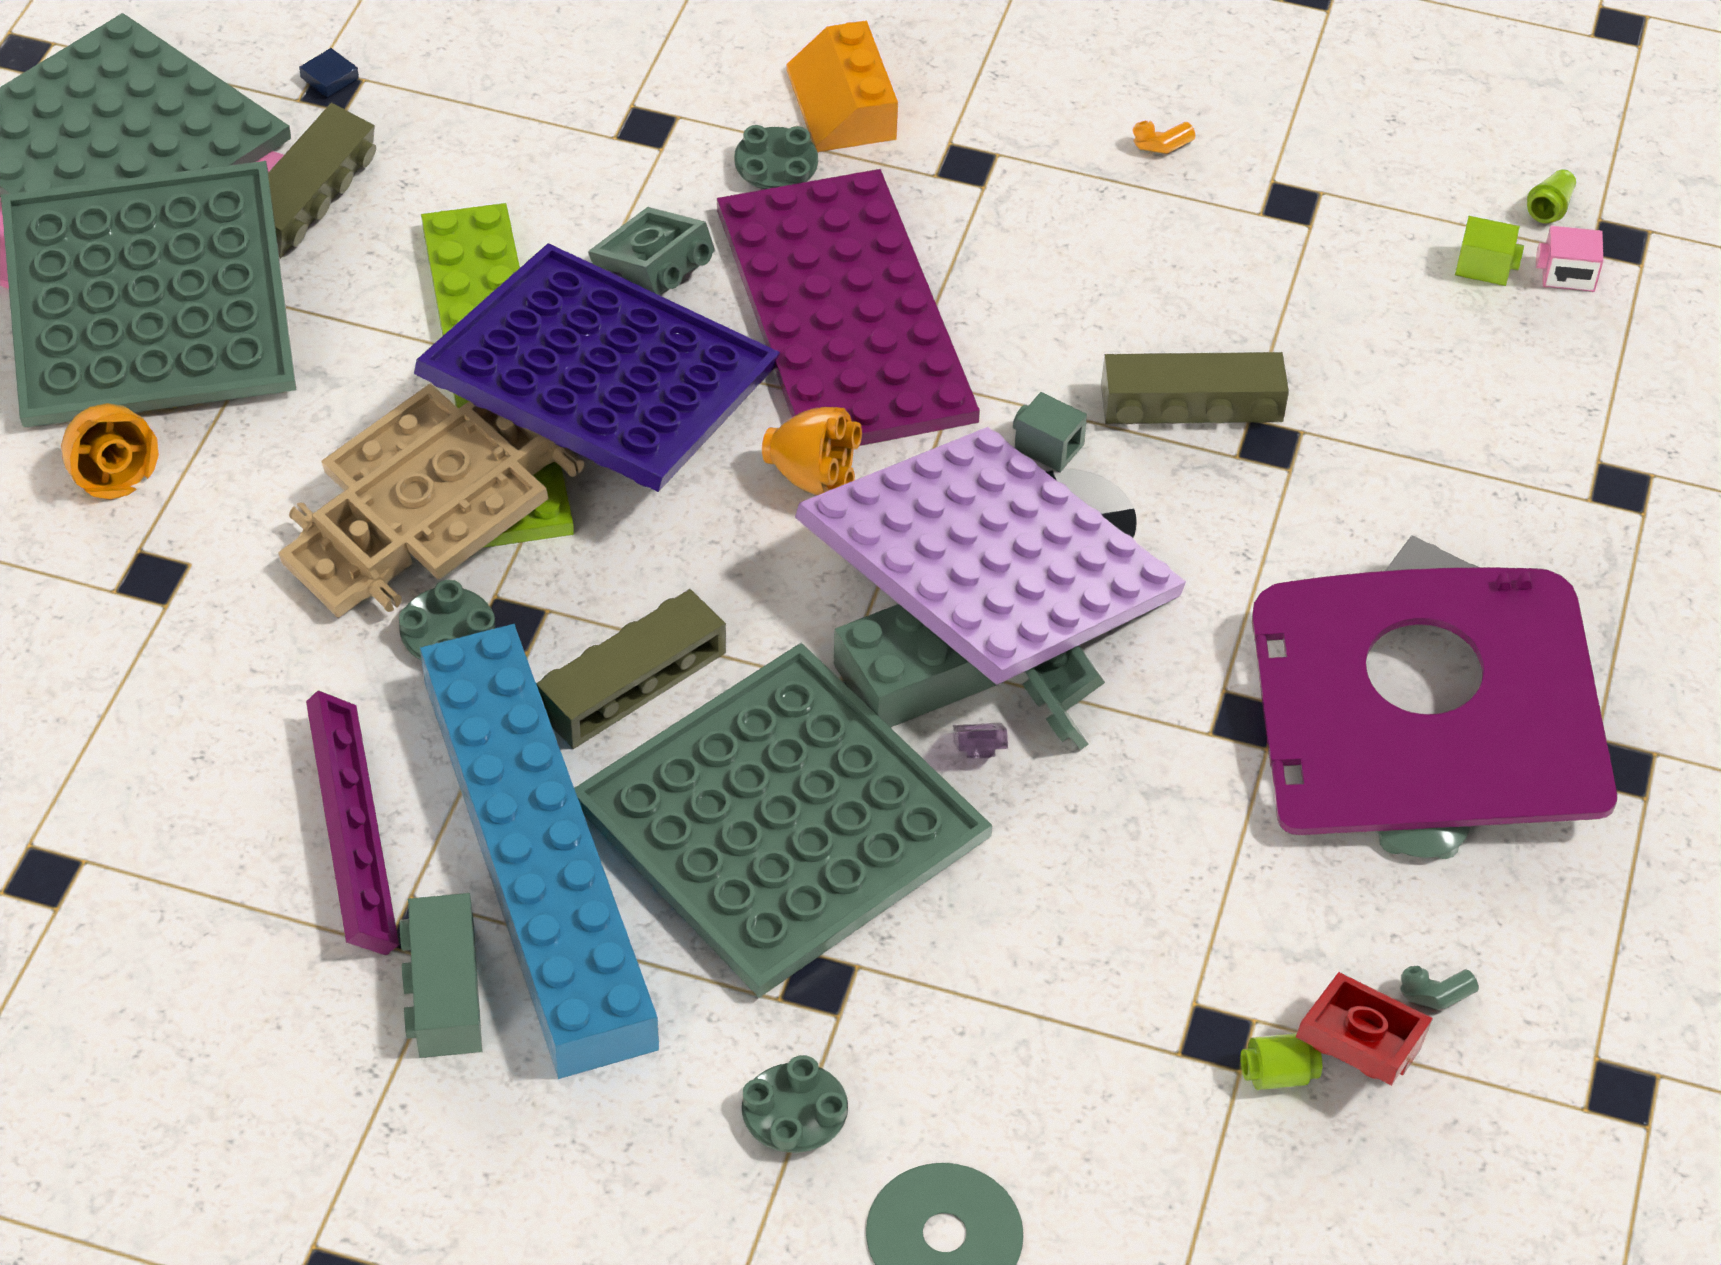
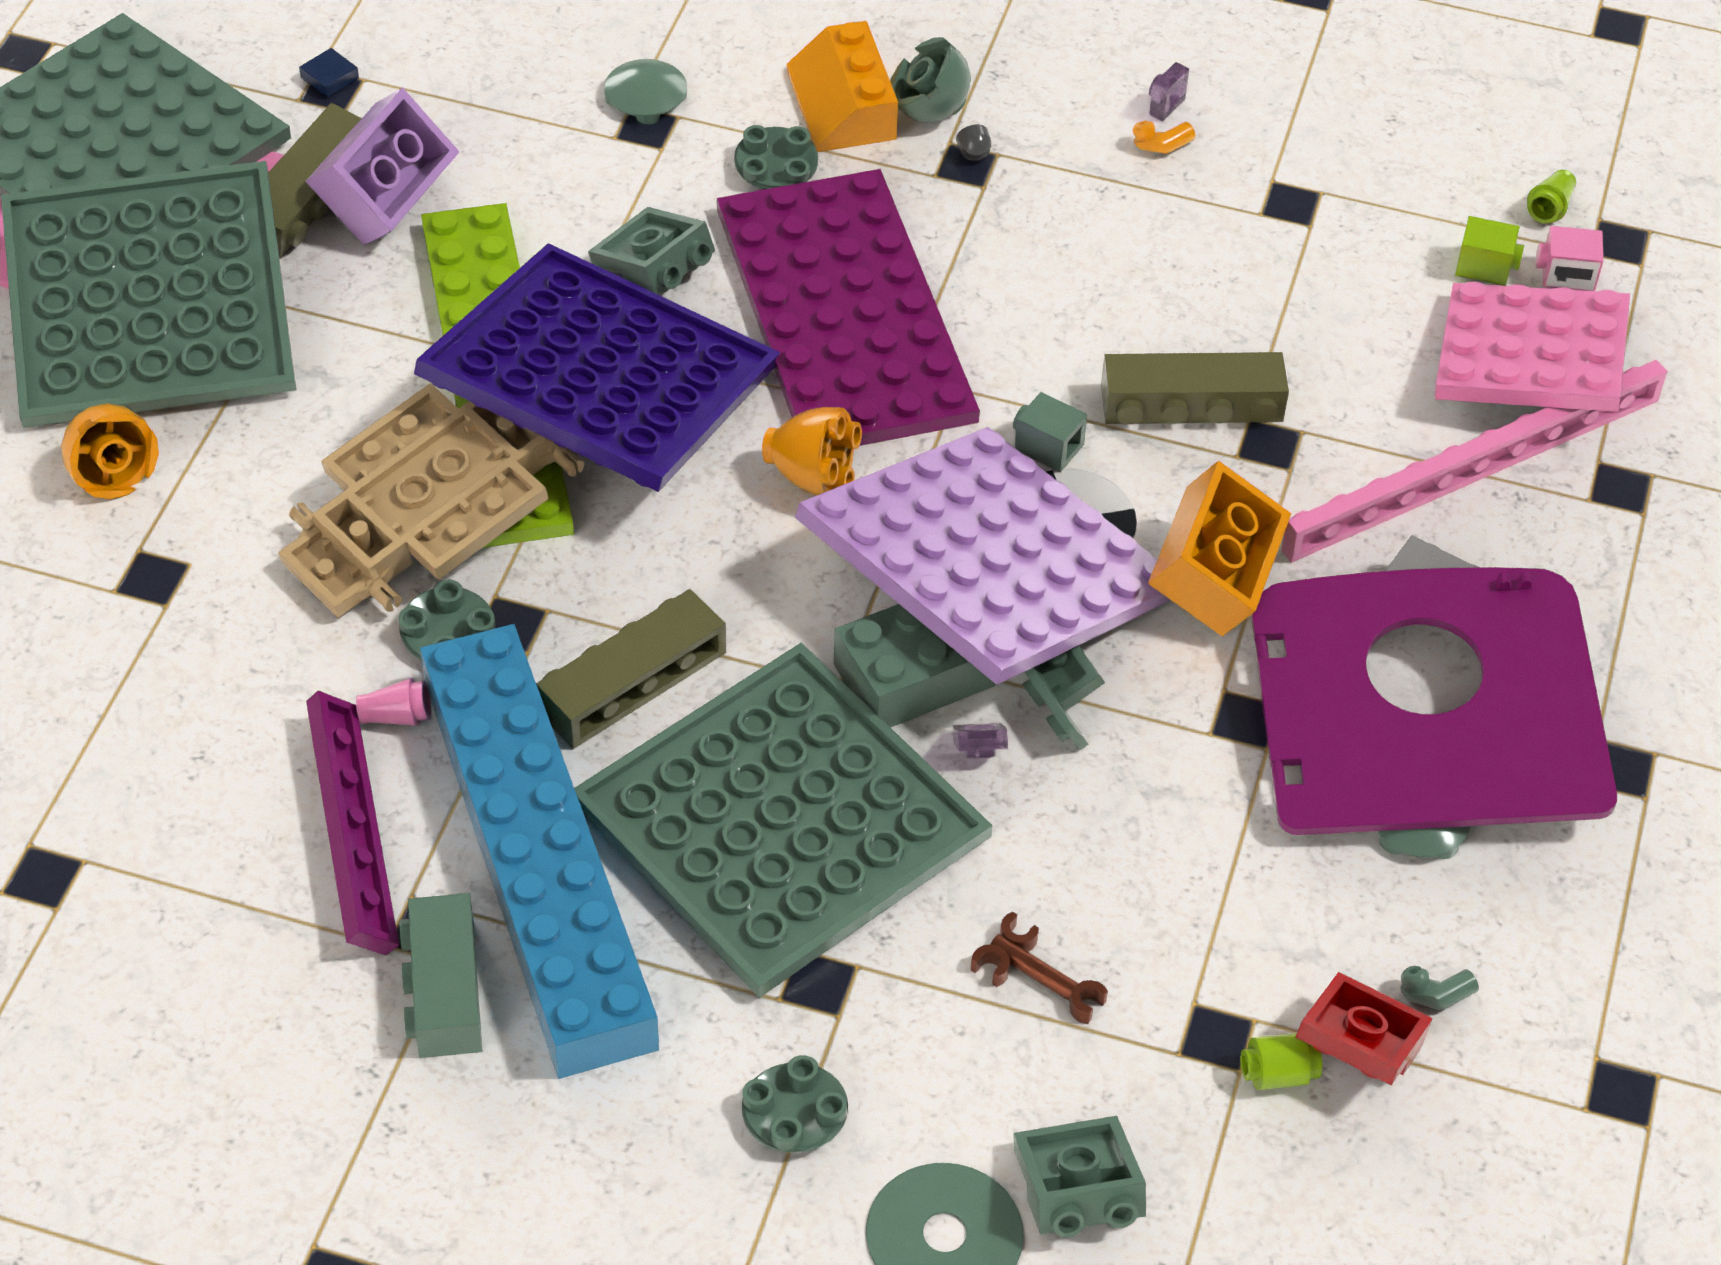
(382, 166): none -> lavender brick
(397, 704): none -> bright pink cone
(645, 89): none -> sand green dish
(933, 82): none -> sand green cylinder
(974, 142): none -> dark grey hinge
(1014, 950): none -> copper bar
(1081, 1176): none -> sand green plate
(1168, 91): none -> clear purple plate
(1220, 548): none -> light orange brick
(1460, 466): none -> bright pink plate
(1534, 346): none -> bright pink plate

